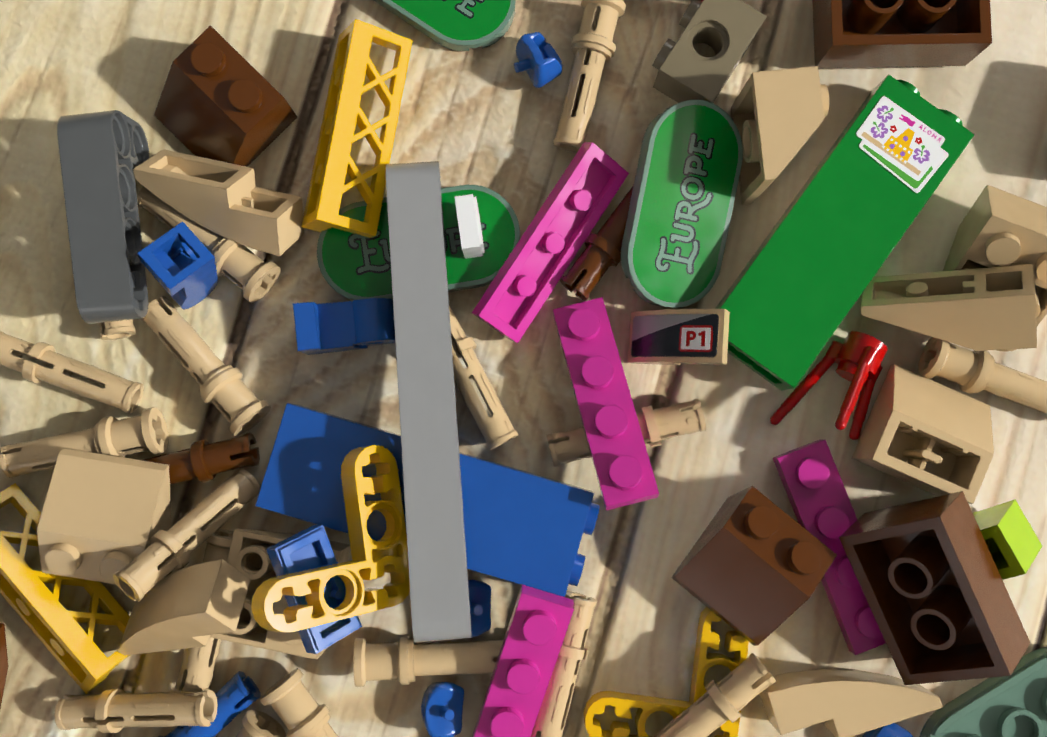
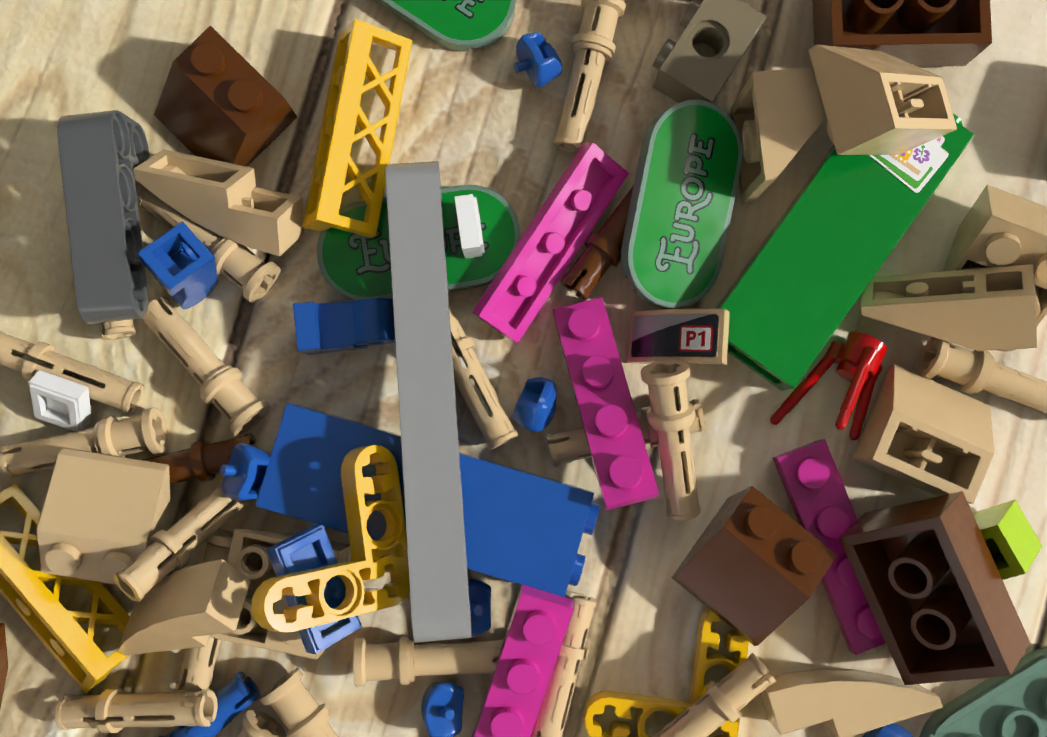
(60, 401): none -> white tile
(244, 472): none -> blue piece
(536, 404): none -> blue piece
(671, 418): none -> tan pin
(879, 101): none -> tan slope

